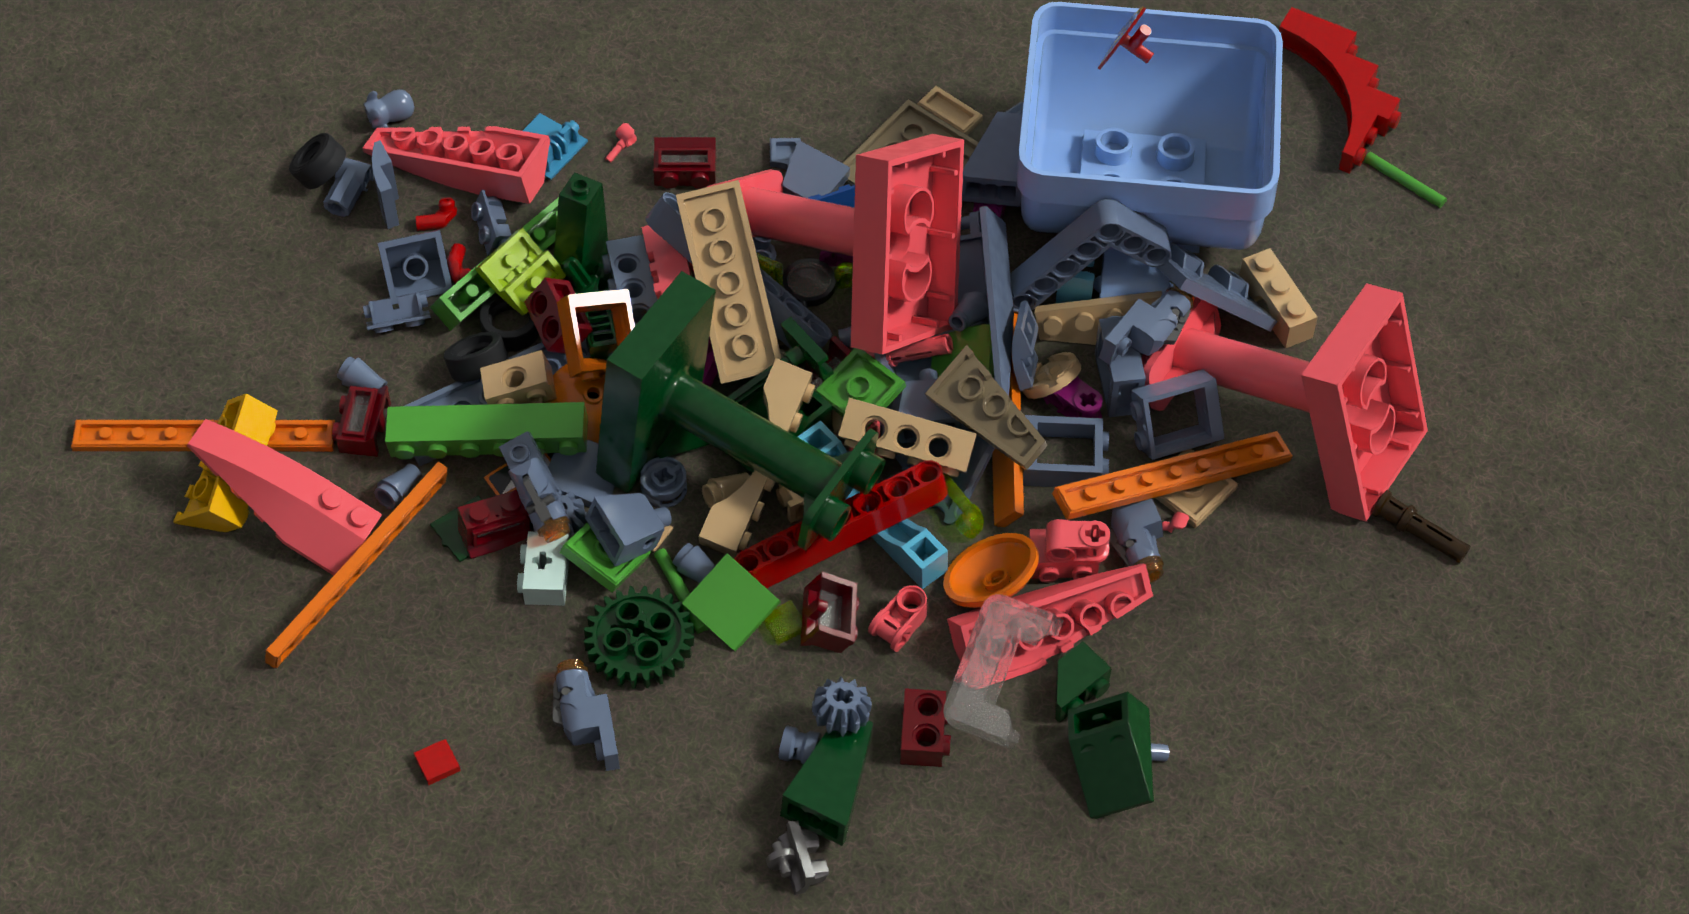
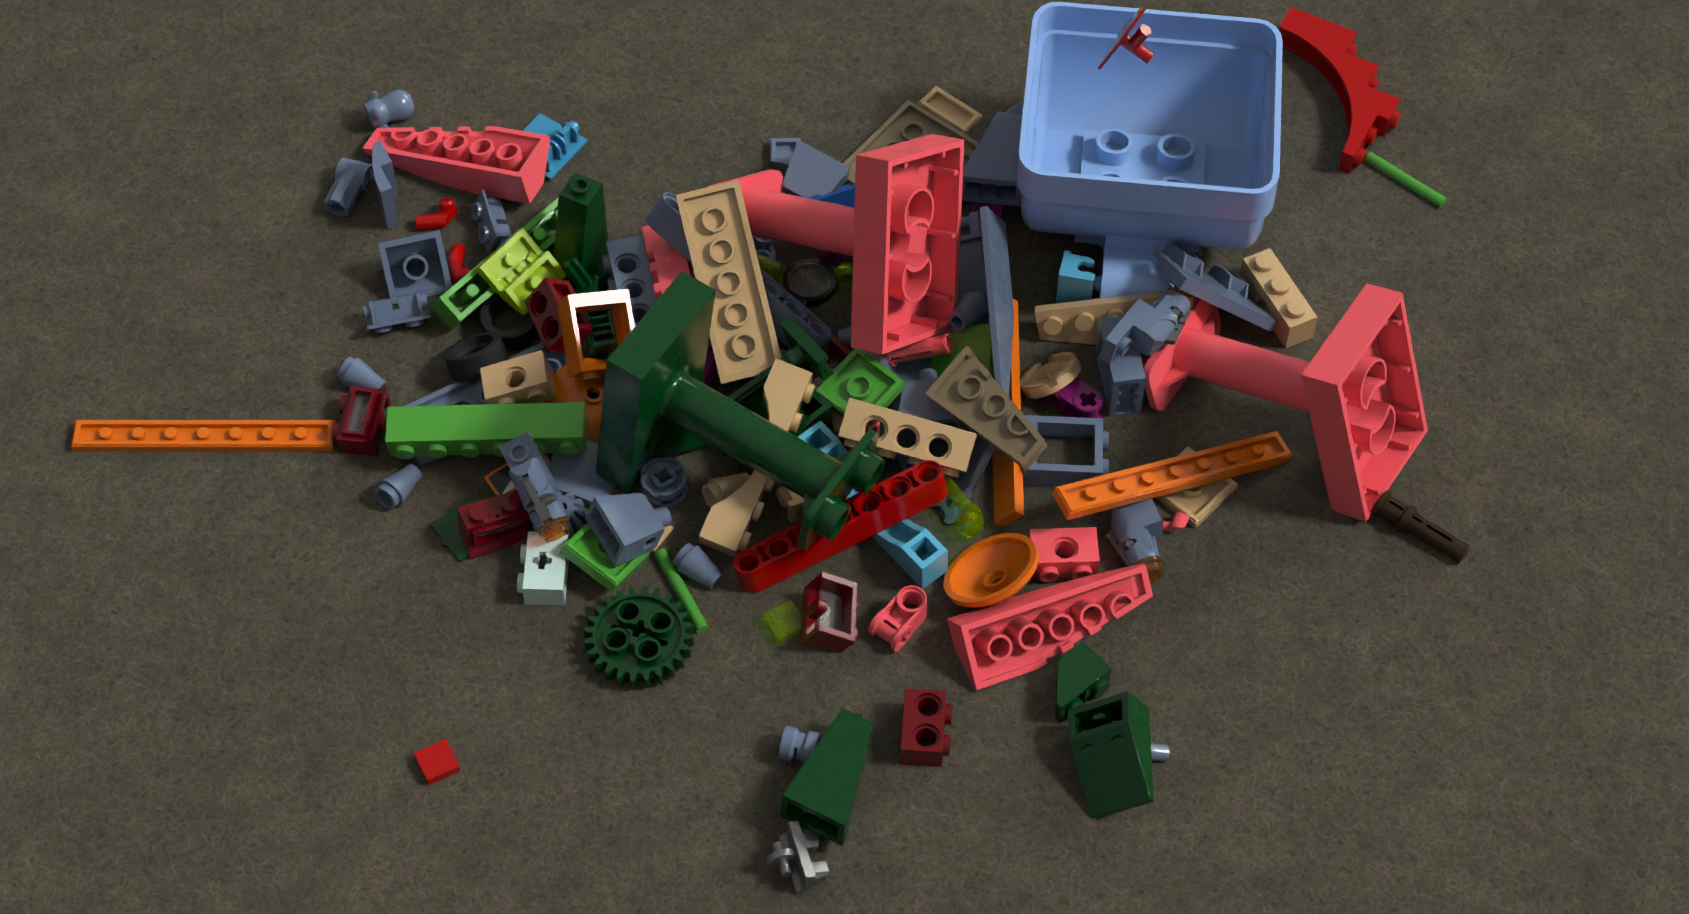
(211, 501): yellow wedge -> none
(293, 500): coral wedge -> none
(317, 161): black tyre -> none
(356, 566): orange tile -> none
(582, 712): sand blue plate -> none
(626, 138): coral hand -> none
(684, 161): dark red window -> none
(731, 602): bright green slope -> none
(841, 706): sand blue gear -> none
(986, 664): clear windscreen -> none
(1023, 344): sand blue slope -> none
(1075, 541): coral piece -> none
(1084, 240): sand blue beam -> none
(1208, 411): sand blue window -> none

